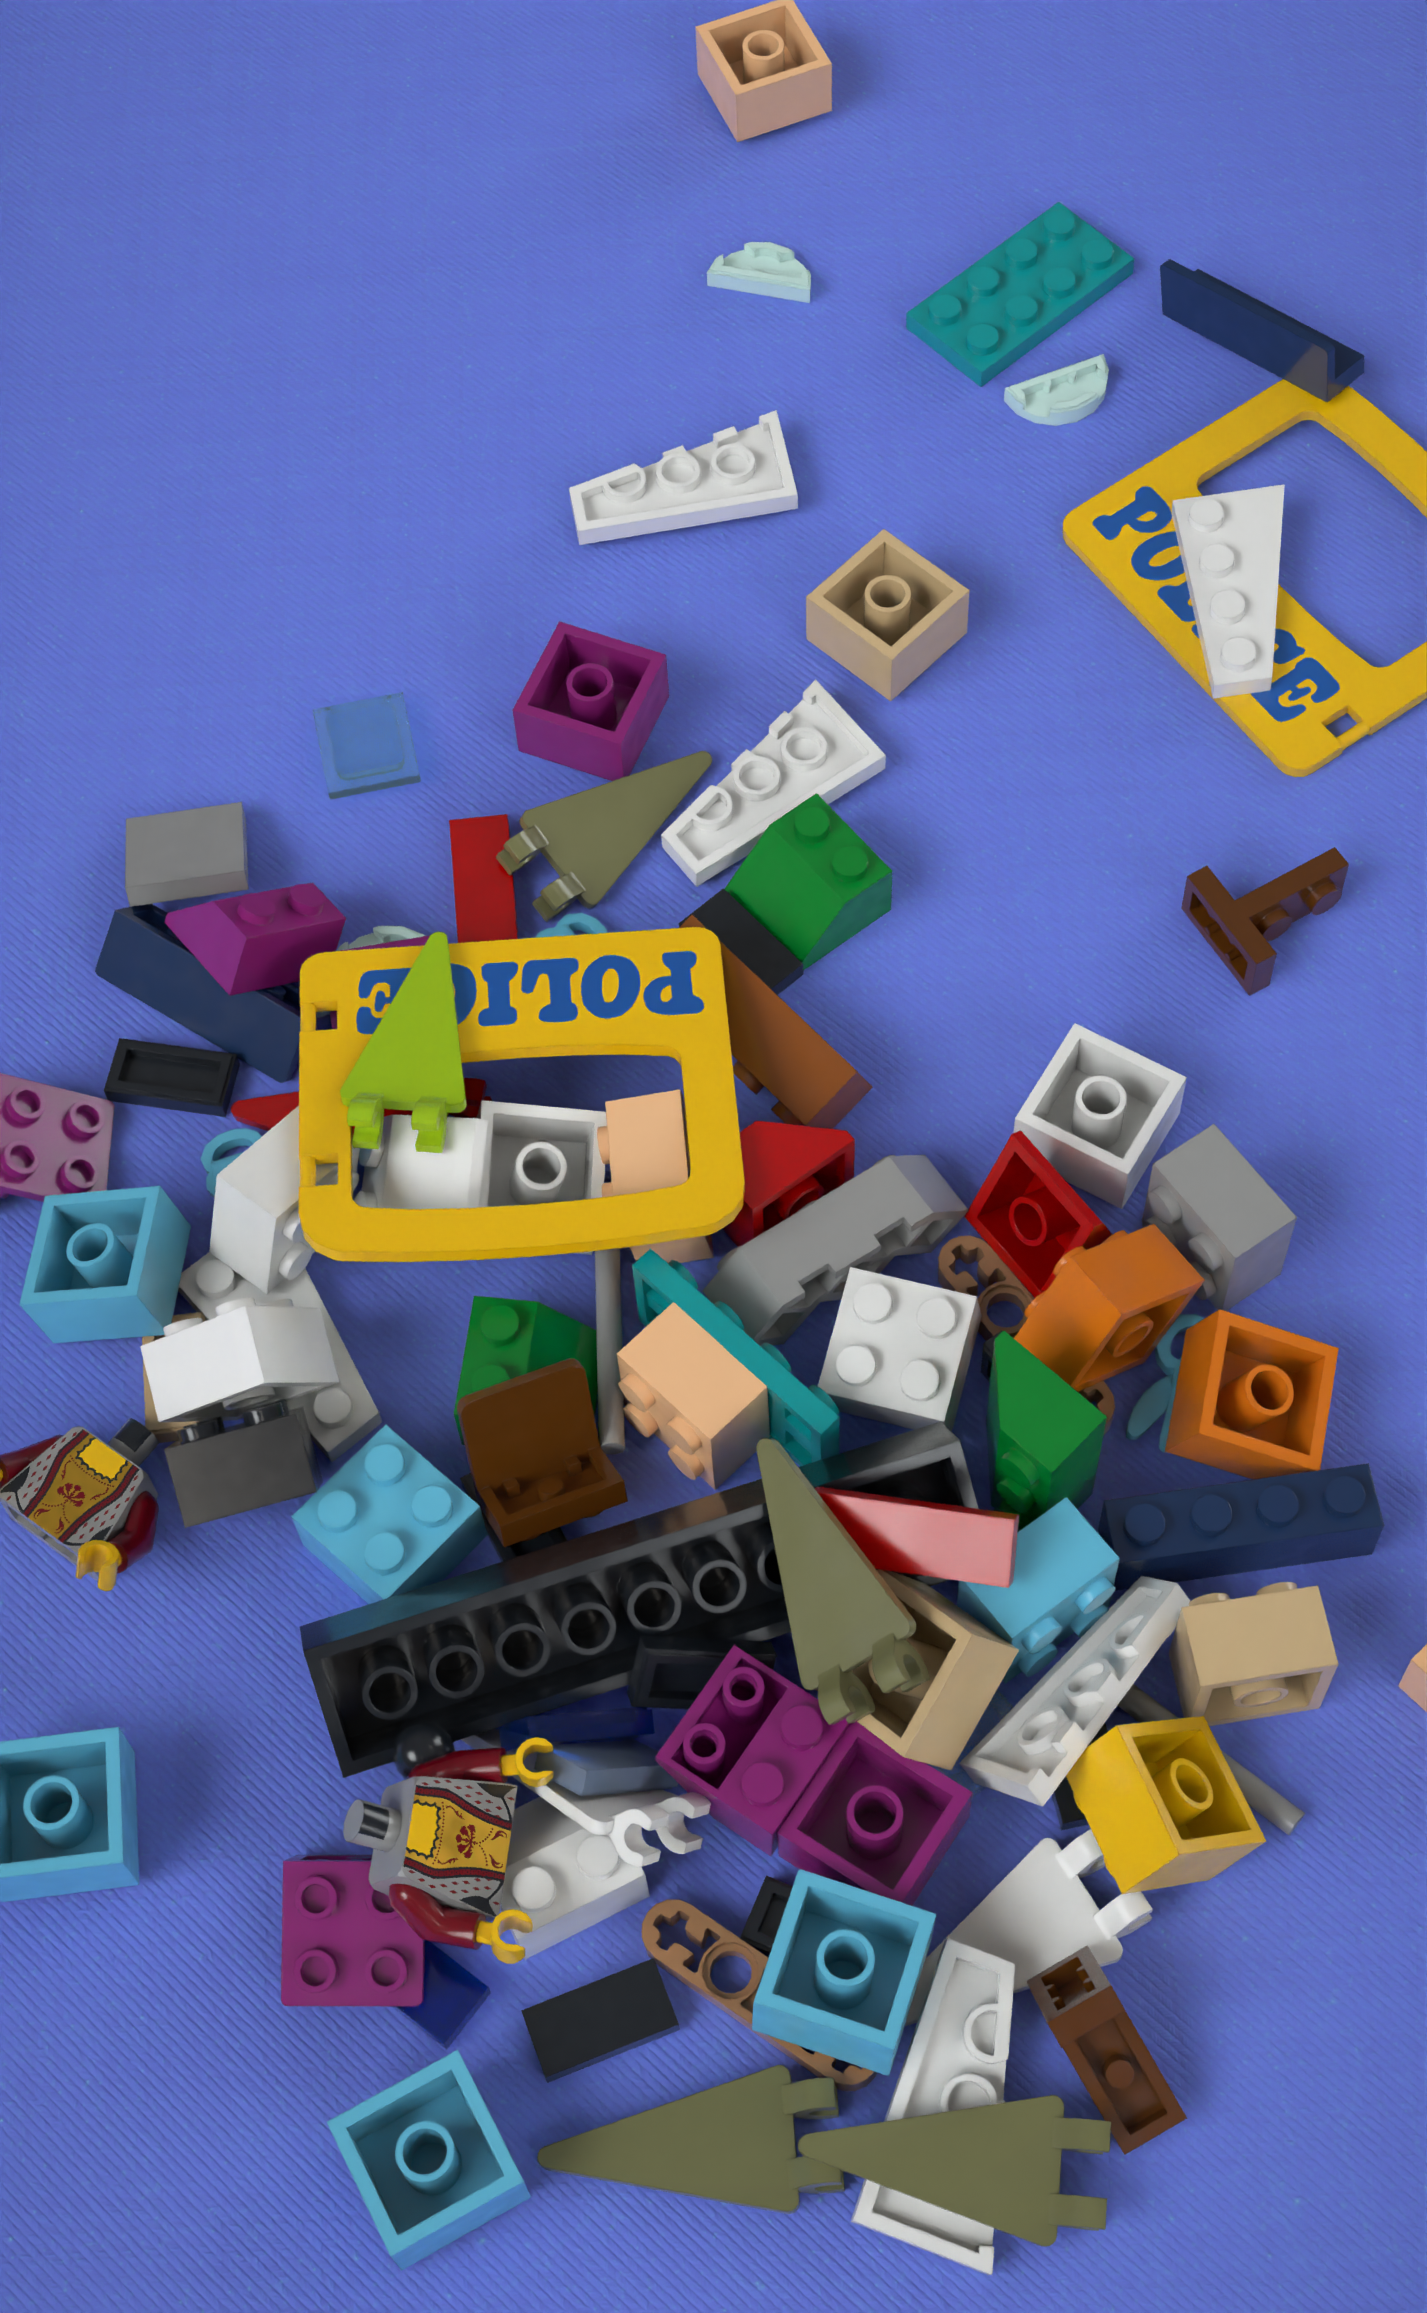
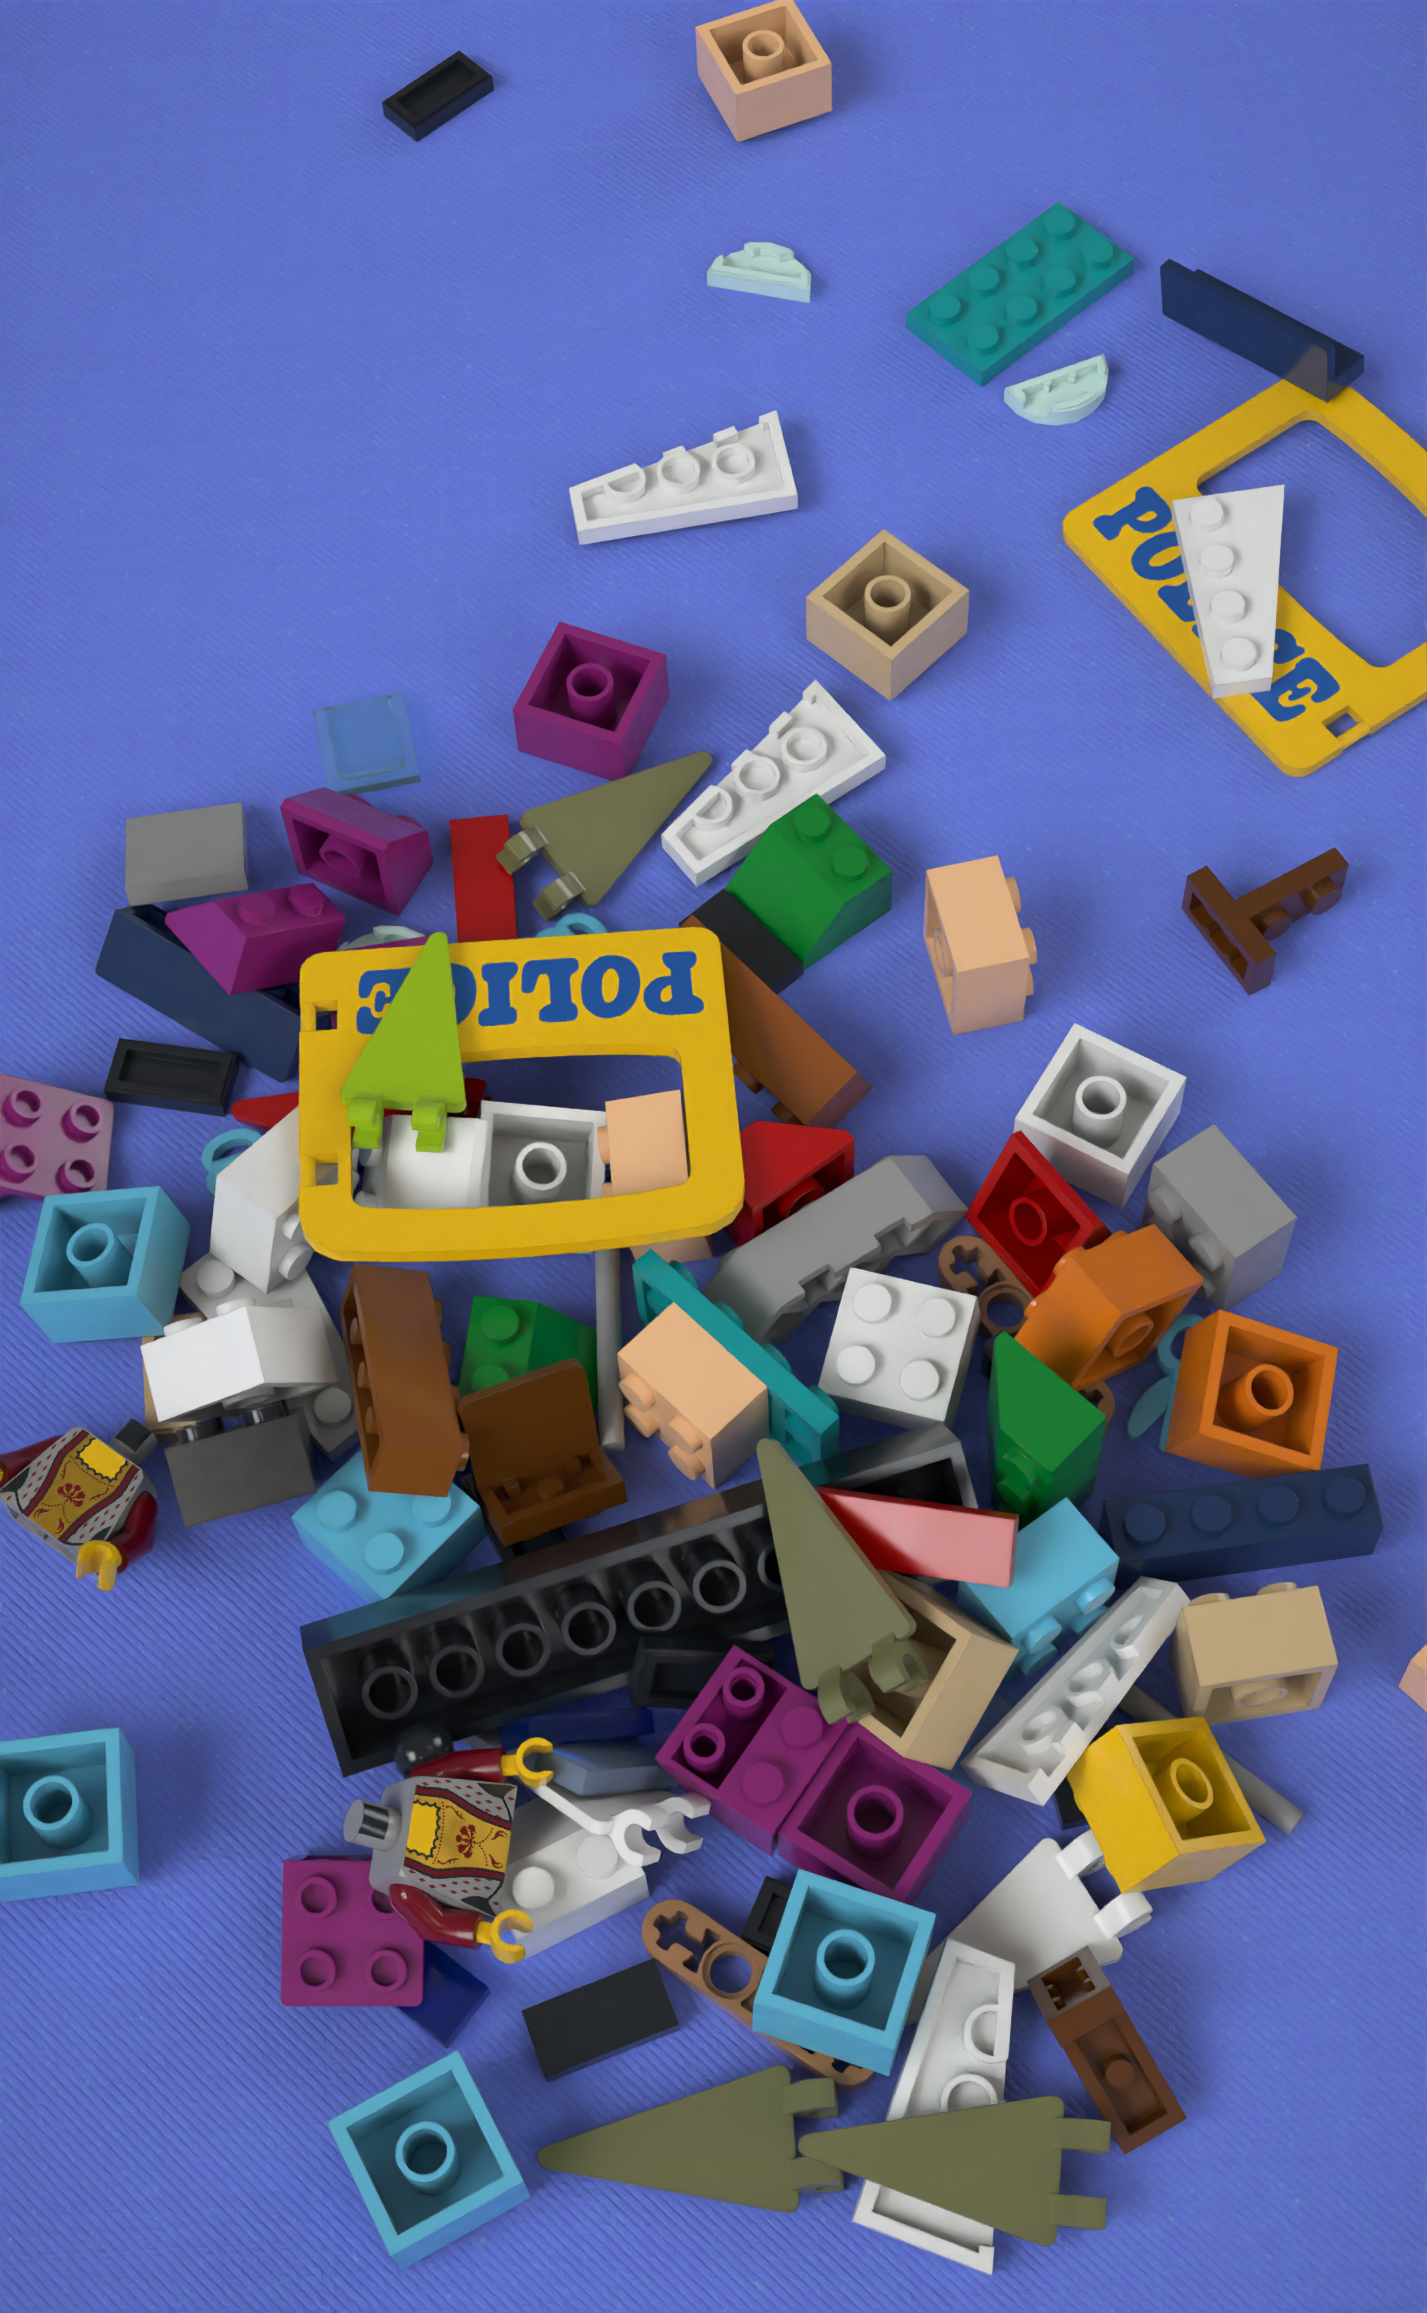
(357, 847): none -> magenta slope
(401, 1382): none -> dark orange brick
(438, 96): none -> black tile
(978, 944): none -> light nougat brick

